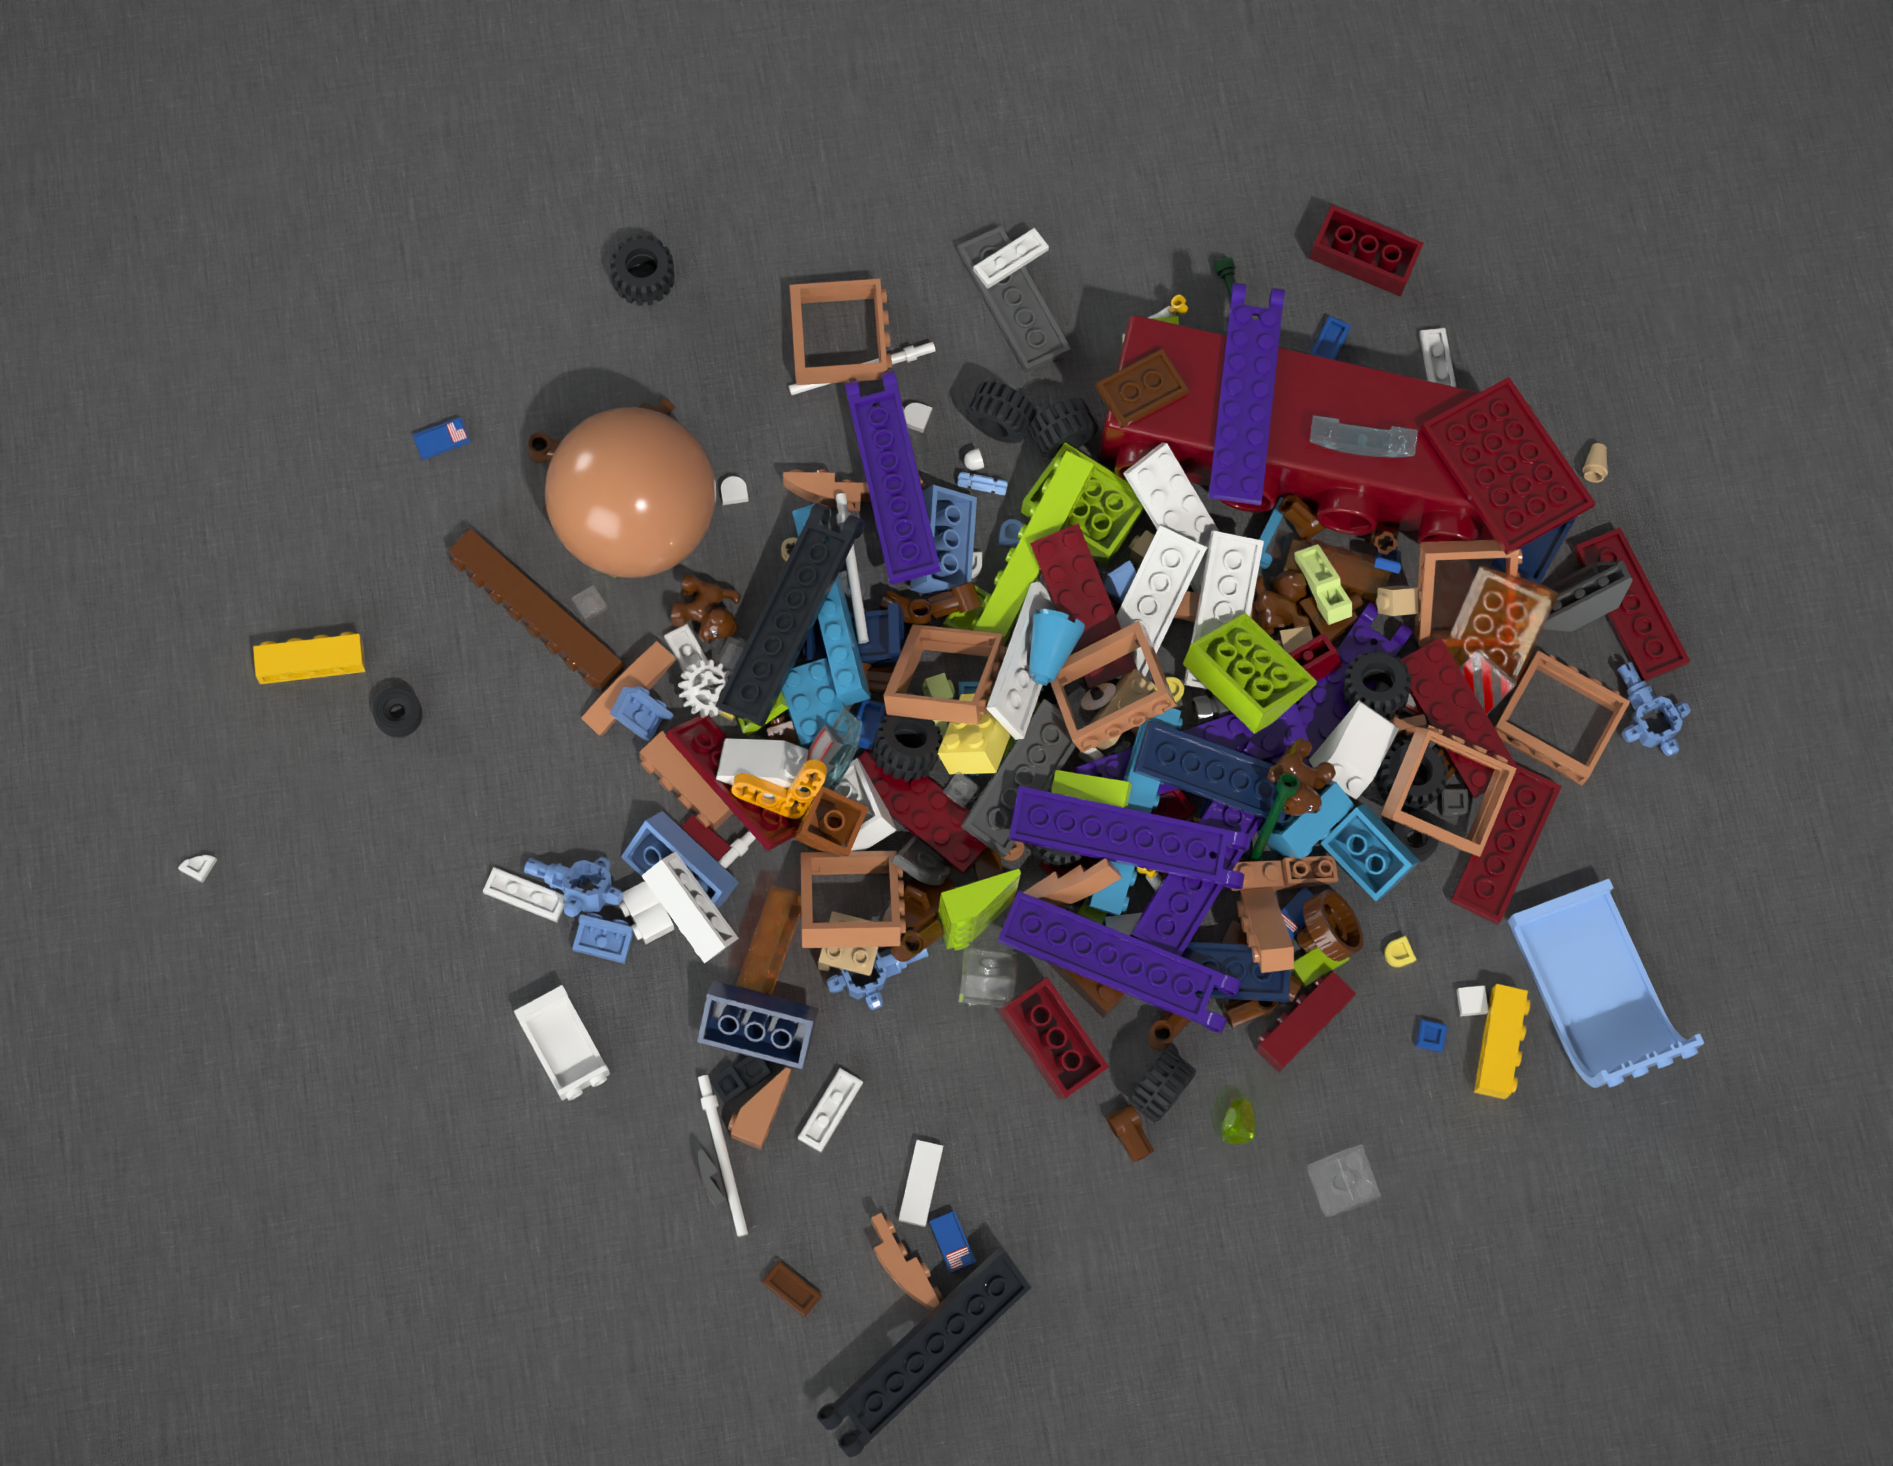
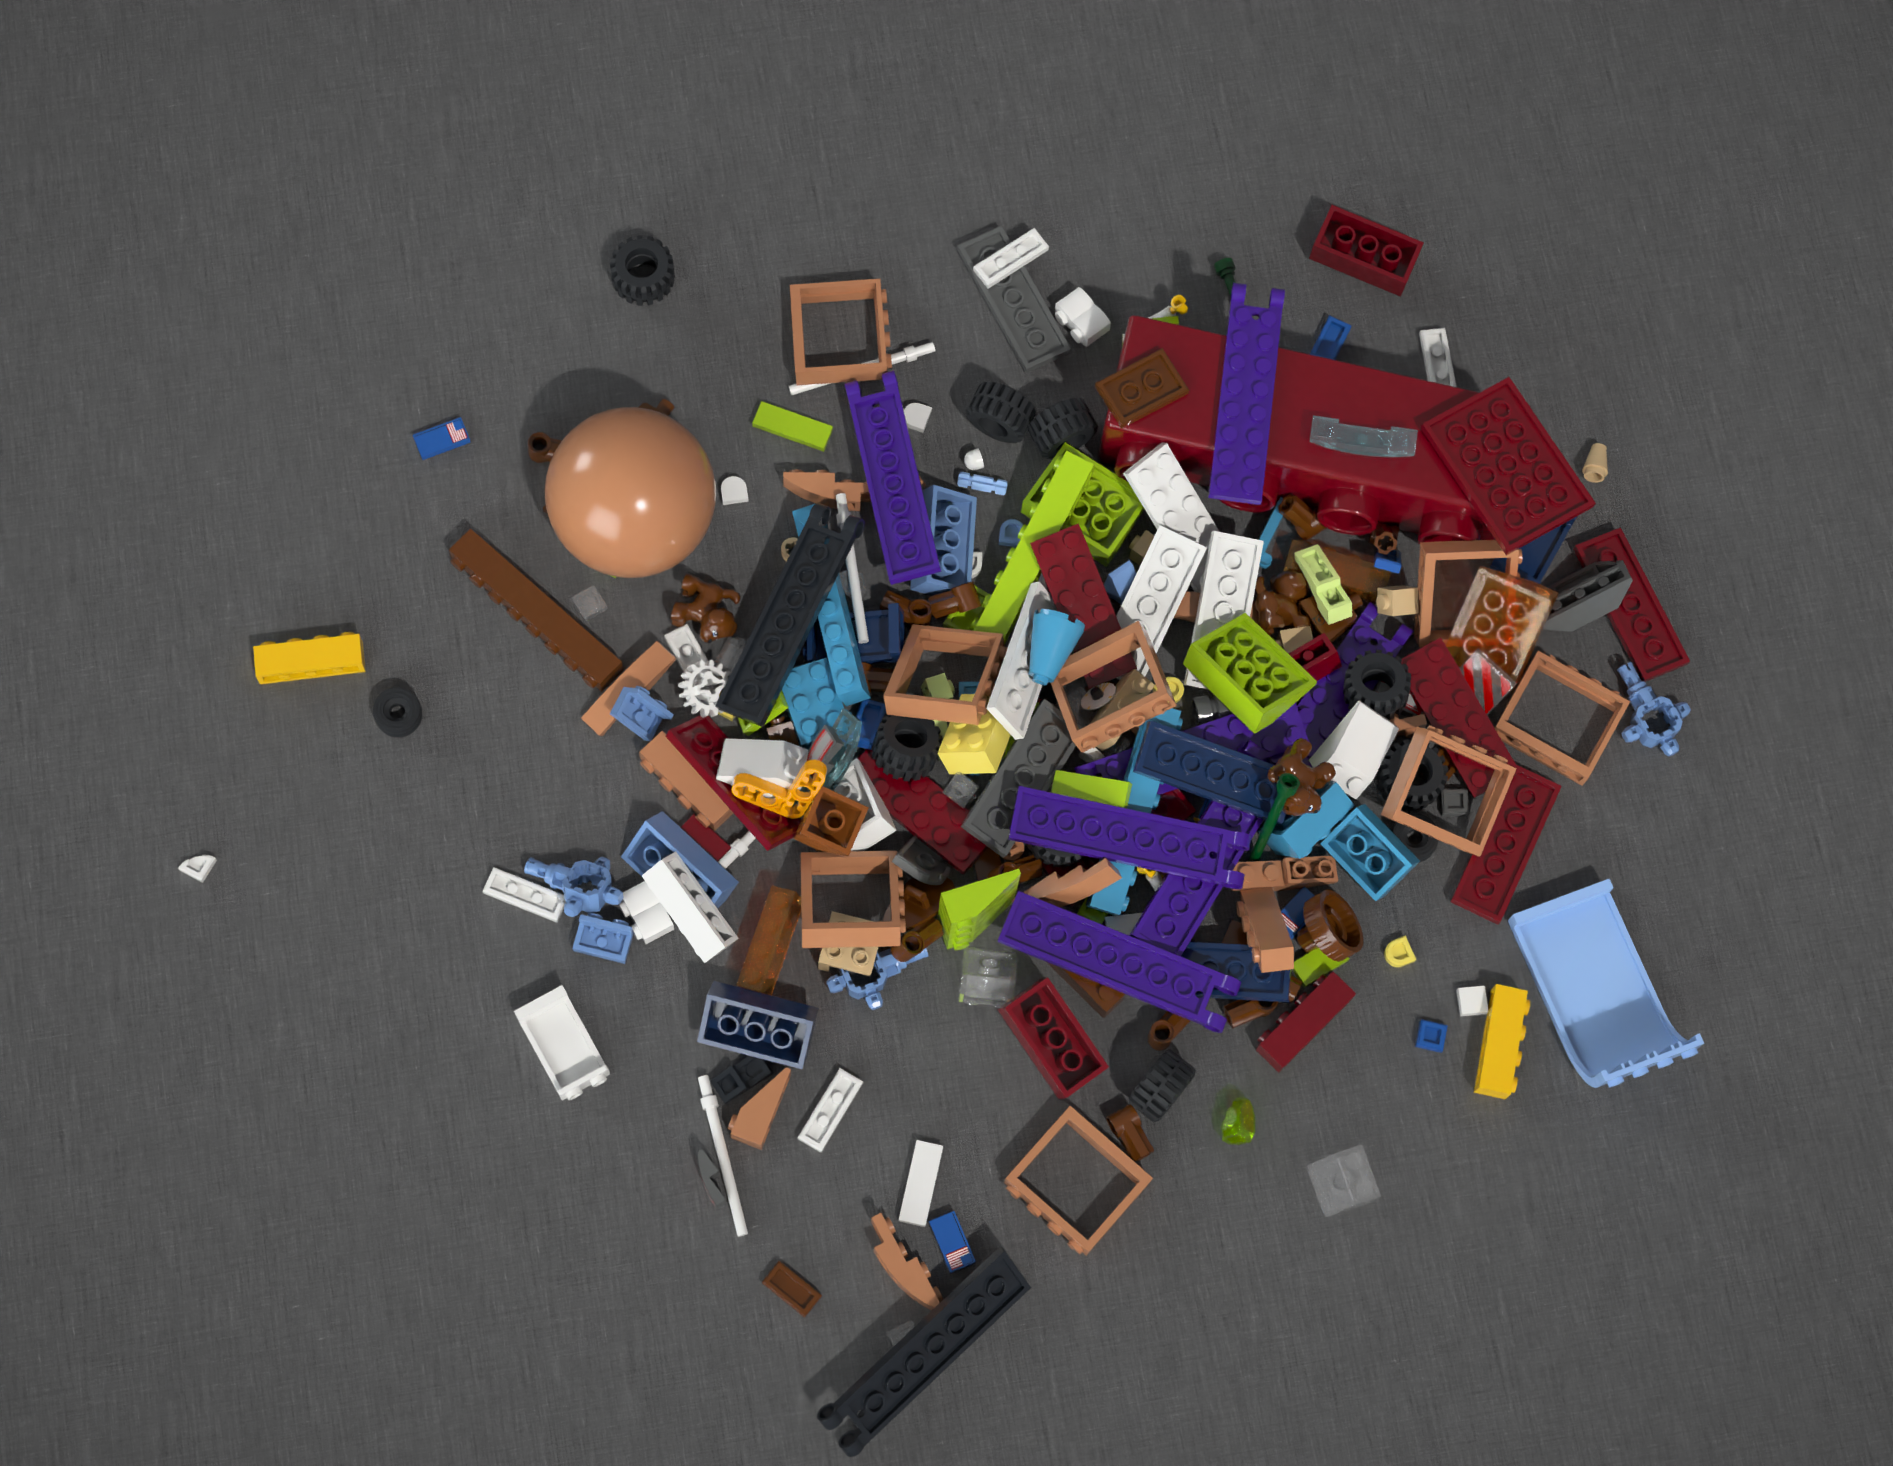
(792, 426): none -> lime tile
(1028, 866): none -> reddish brown piece
(1082, 317): none -> white brick
(1108, 1150): none -> nougat window

